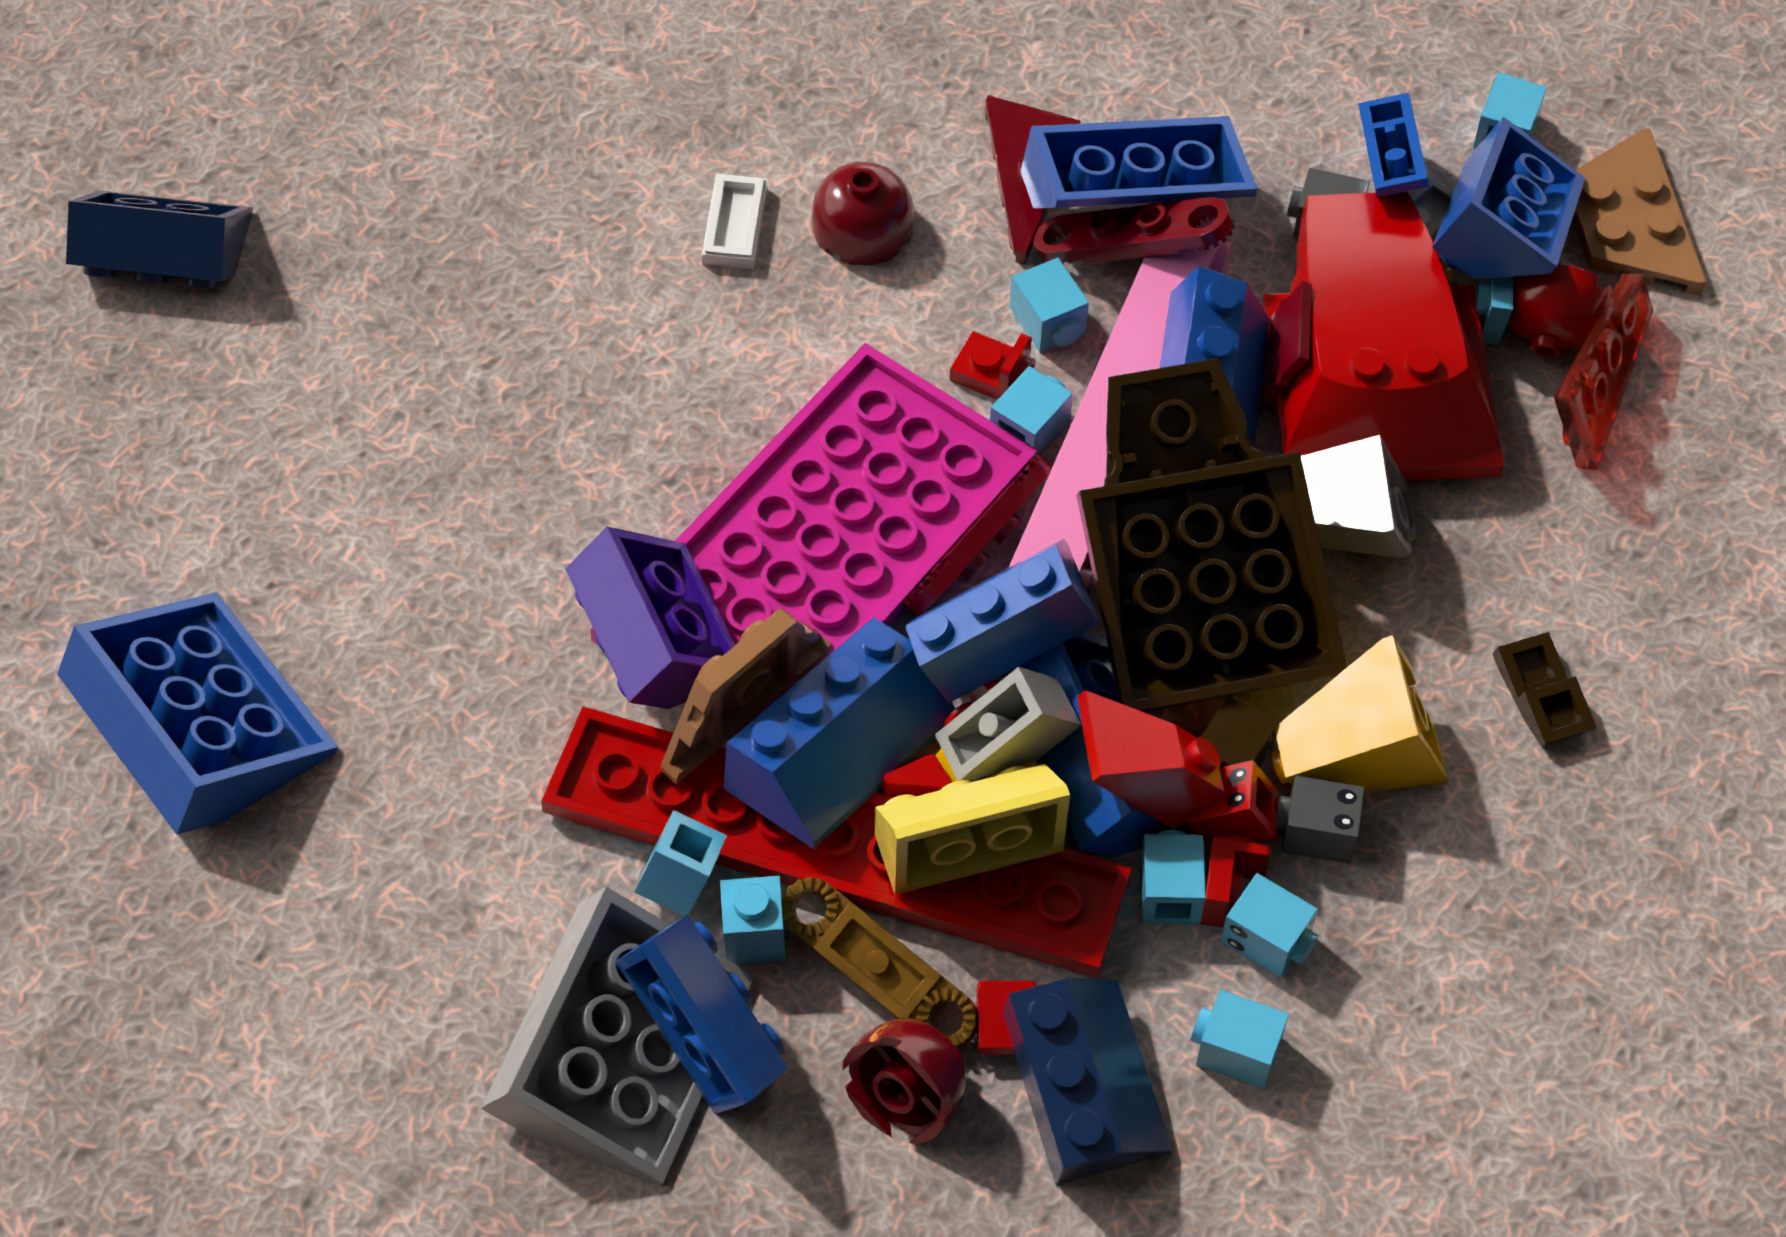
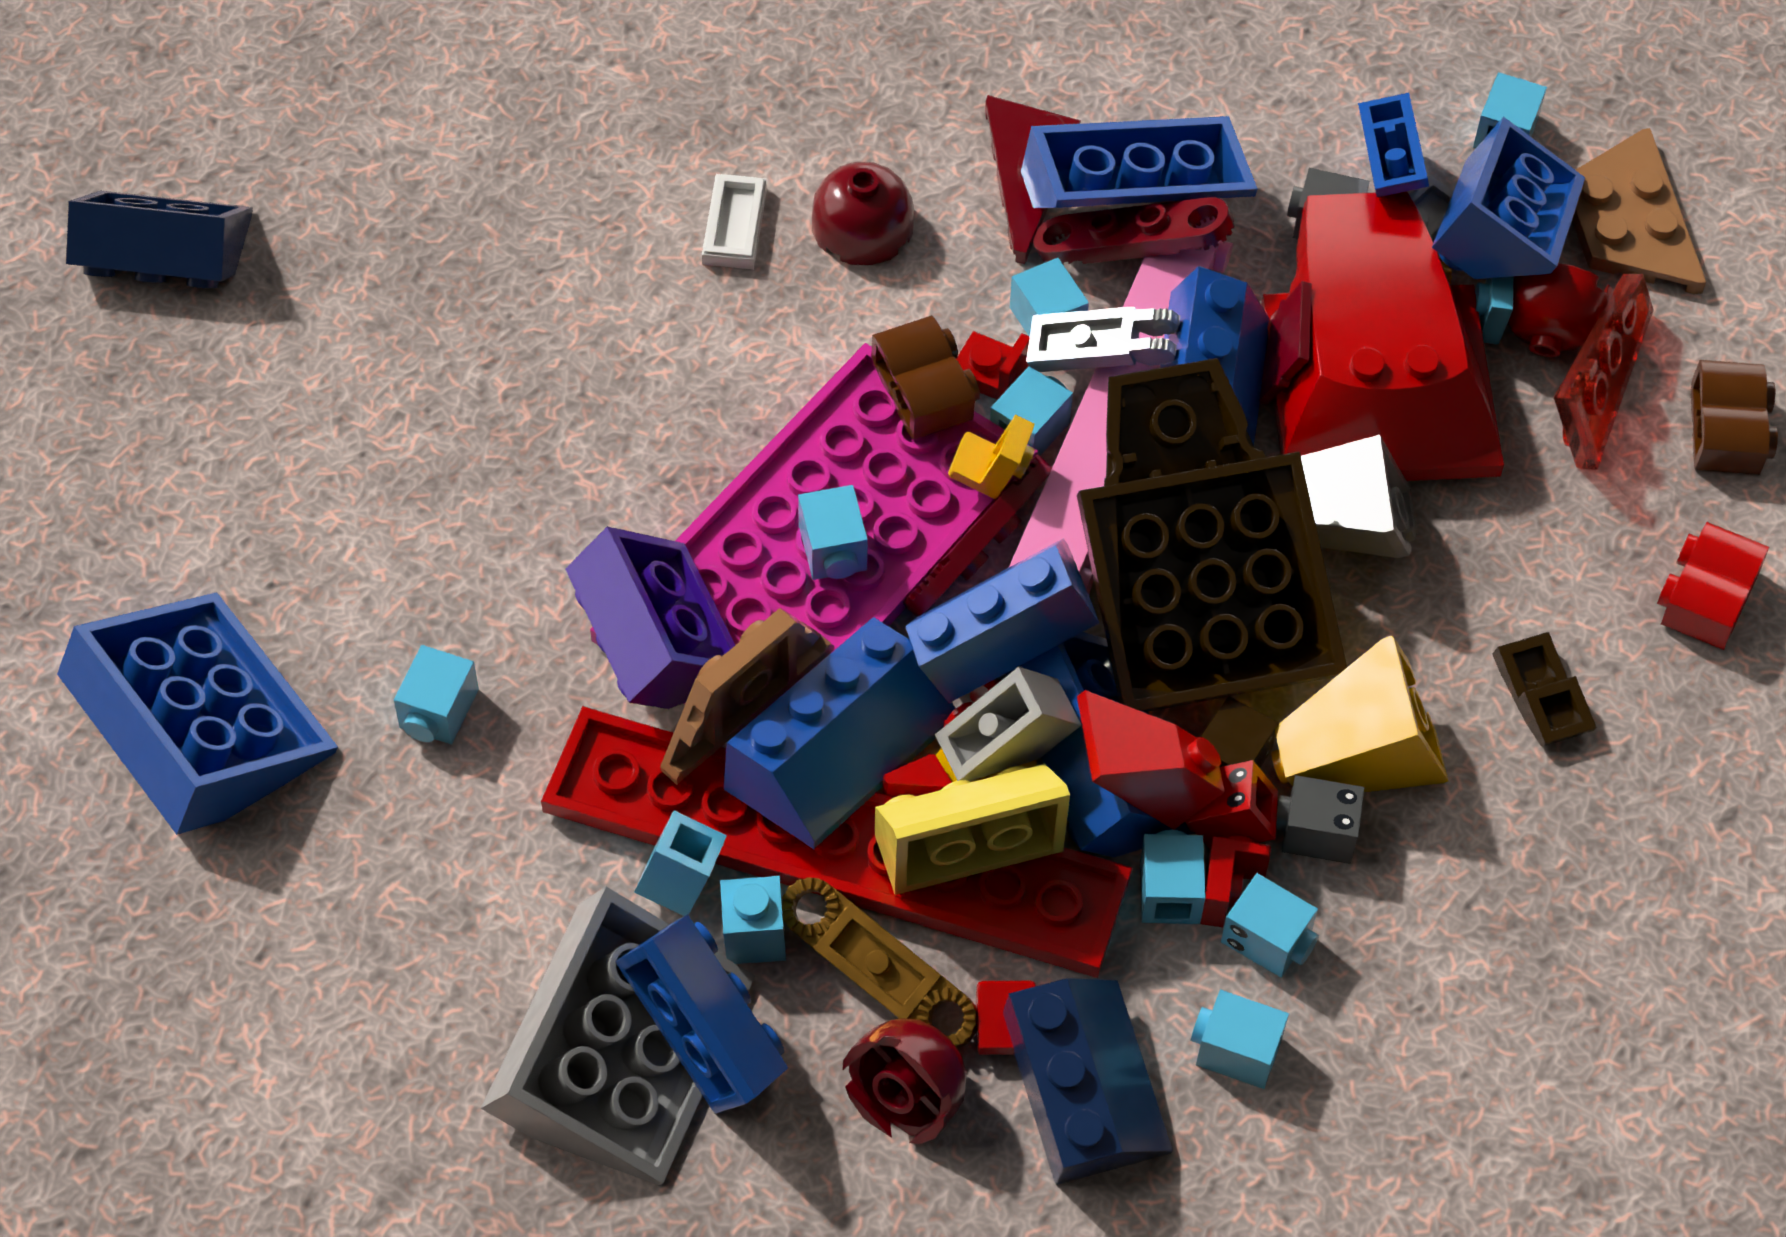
(436, 695): none -> medium azure brick
(832, 532): none -> medium azure brick
(924, 377): none -> reddish brown brick
(990, 466): none -> yellow bracket
(1101, 339): none -> hinge
(1713, 584): none -> red brick
(1732, 417): none -> reddish brown brick

